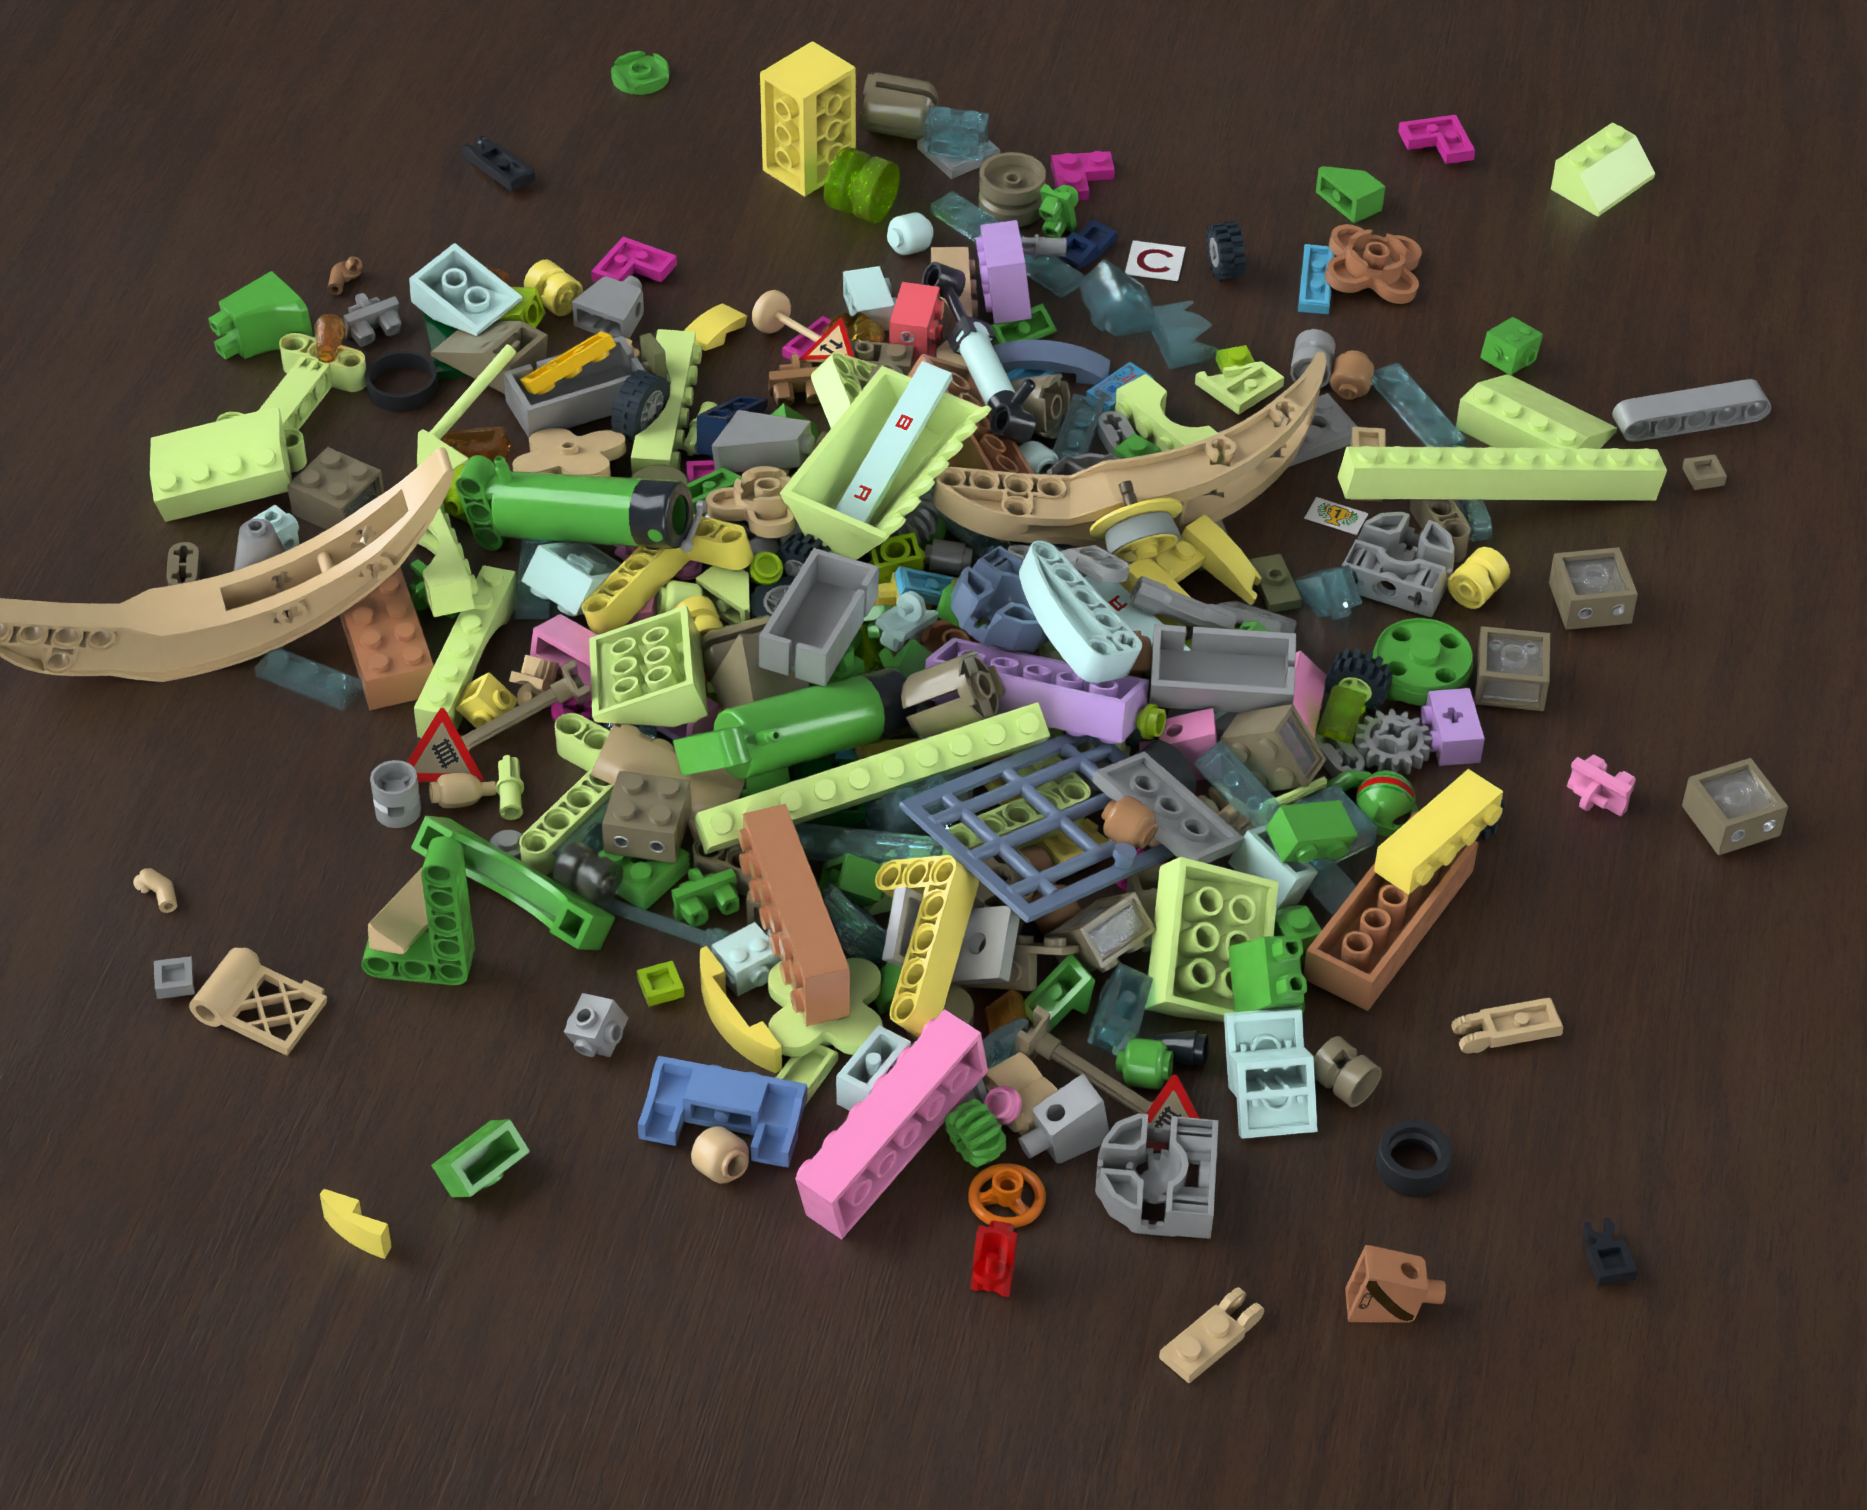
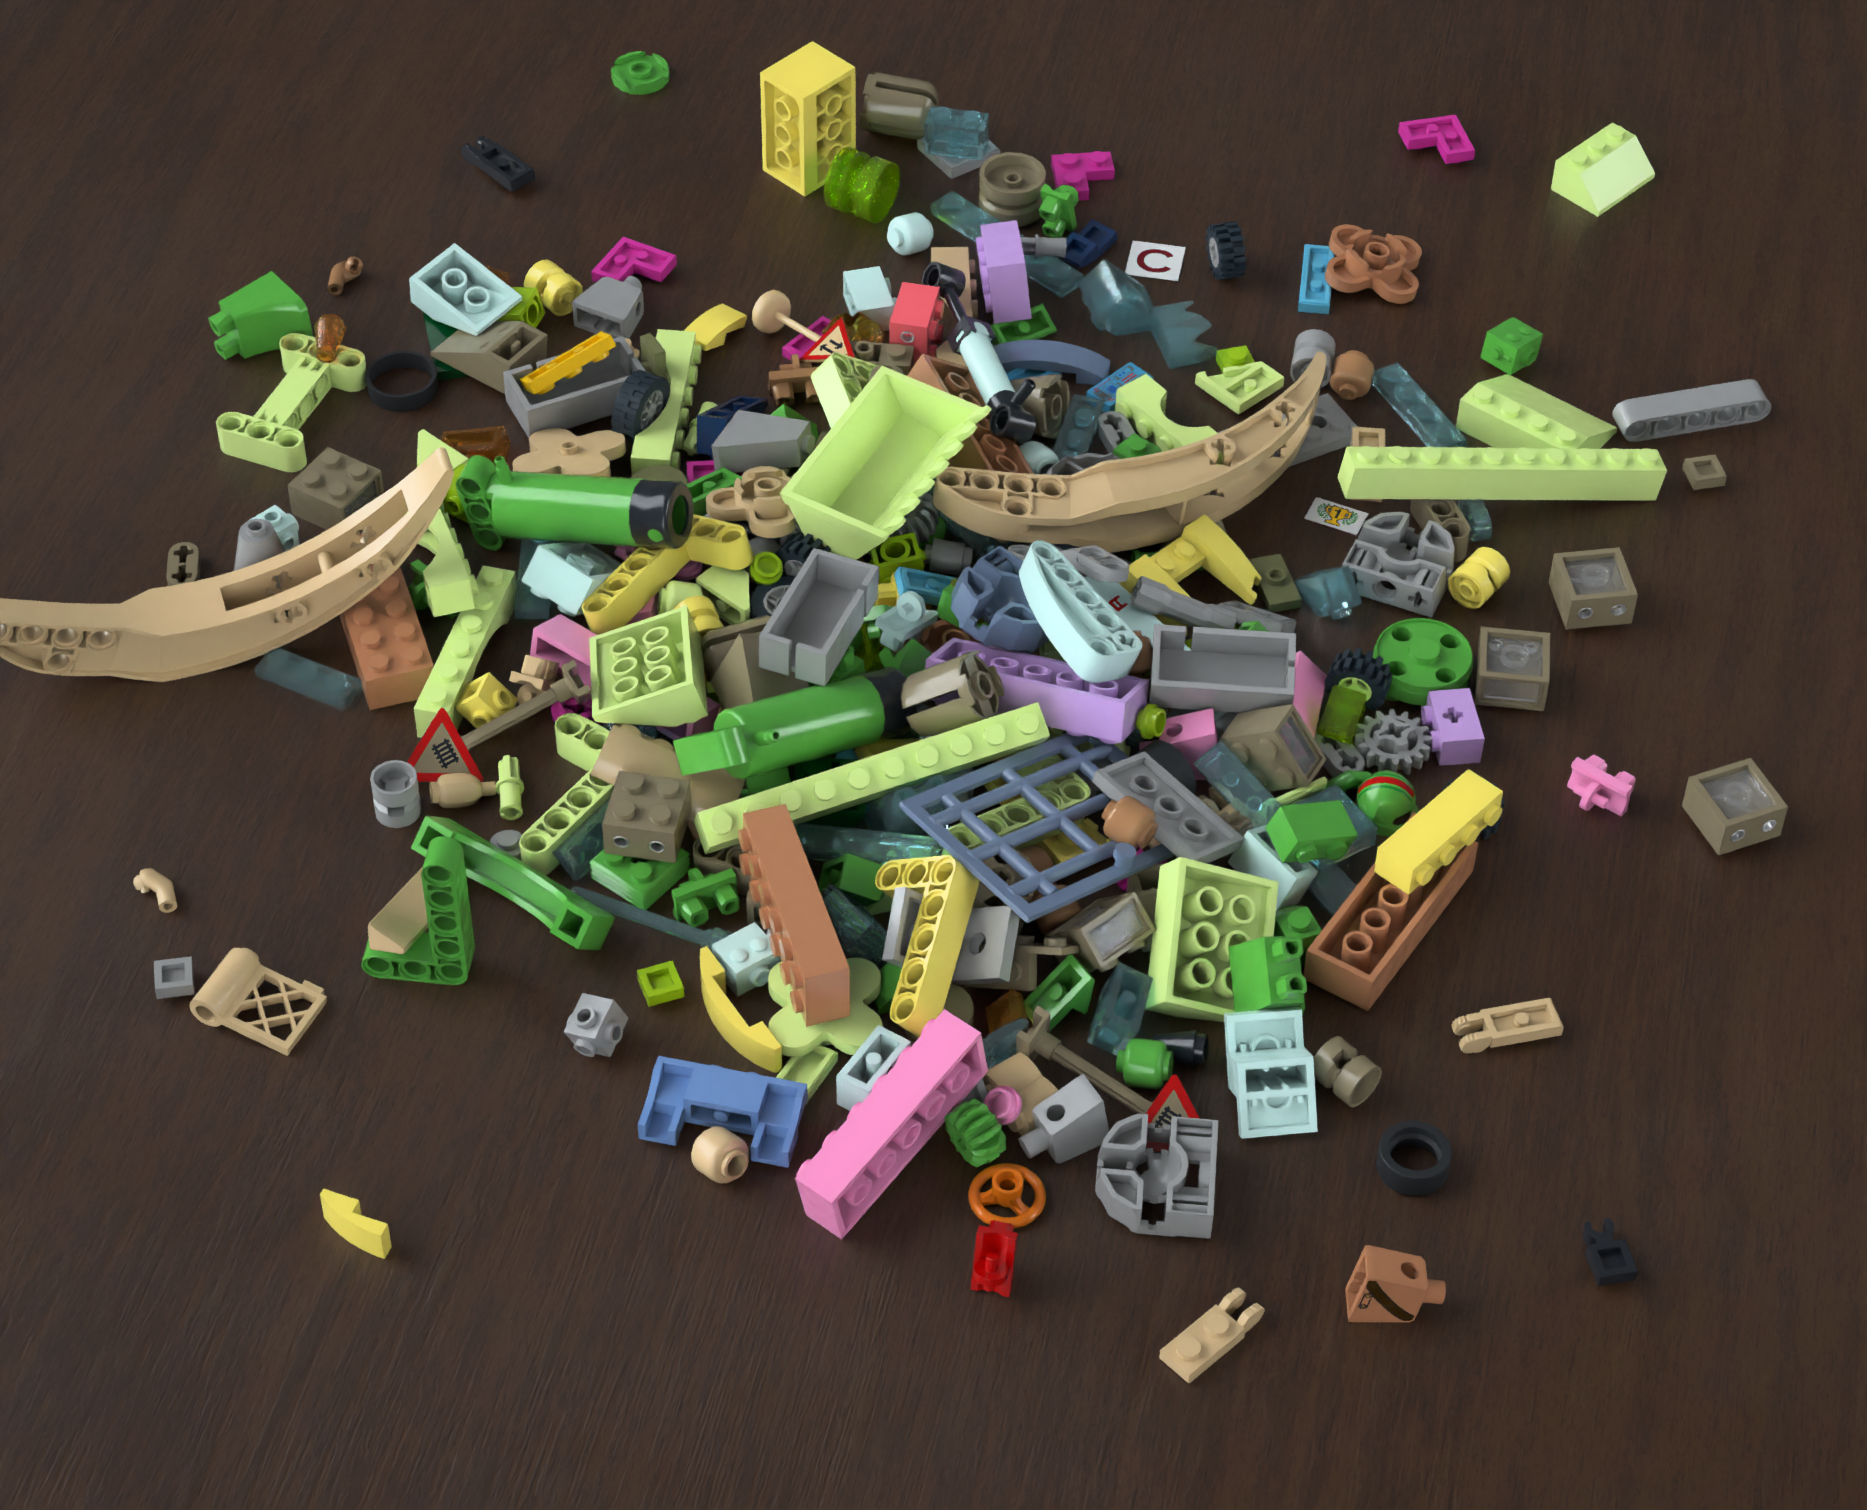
(219, 464): yellowish green slope -> none
(370, 315): light grey hips -> none
(473, 392): yellowish green bar -> none
(480, 1158): bright green brick -> none
(587, 873): clear smoke wheel -> none
(701, 507): light grey hinge -> none
(894, 442): light aqua tile -> none
(1139, 527): piece -> none
(1350, 192): bright green slope -> none

